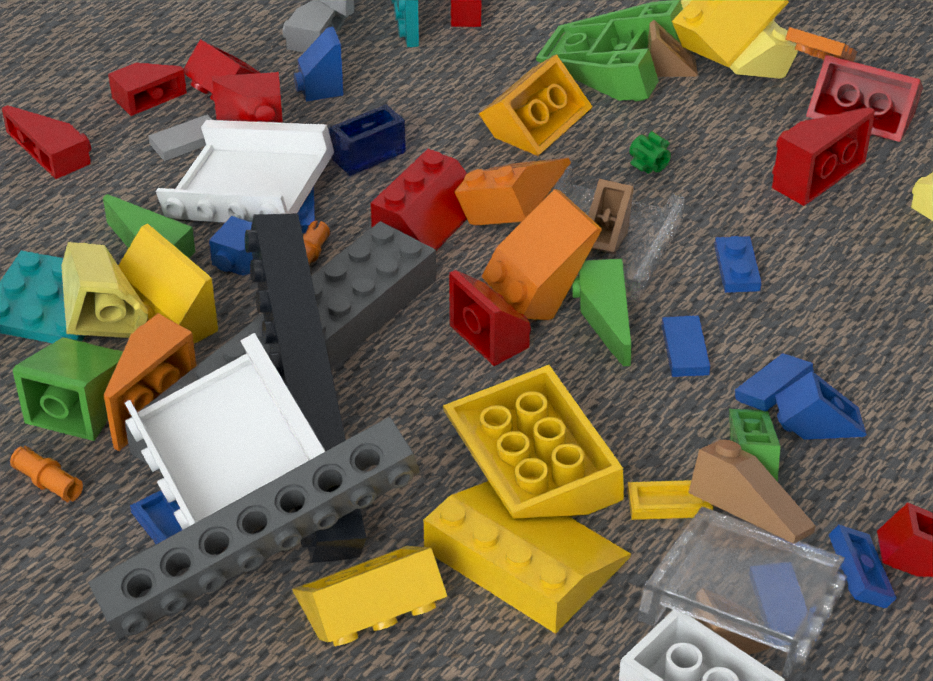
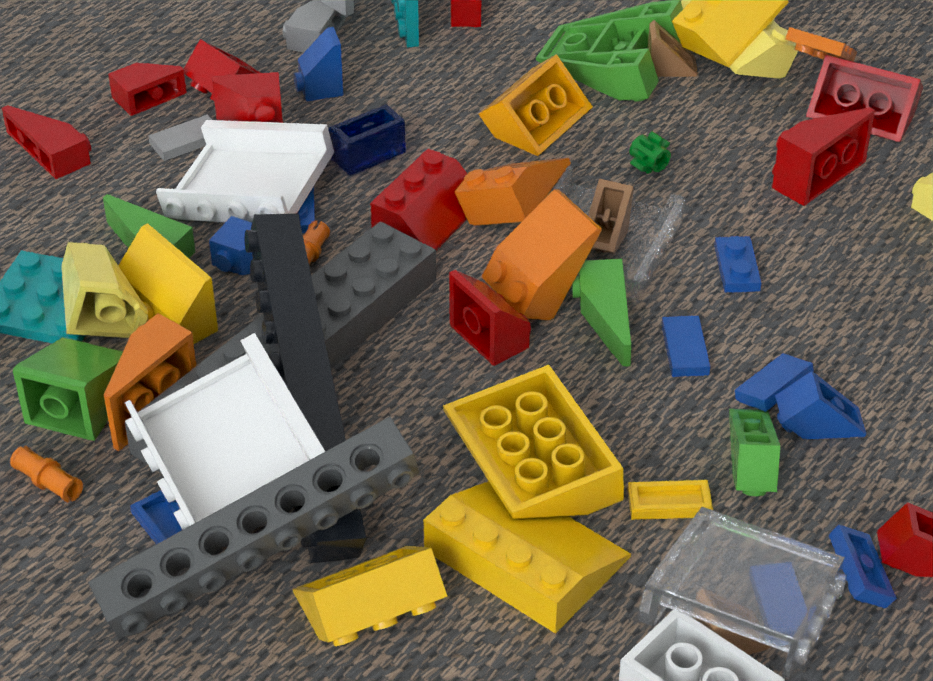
(746, 489): medium nougat slope -> none

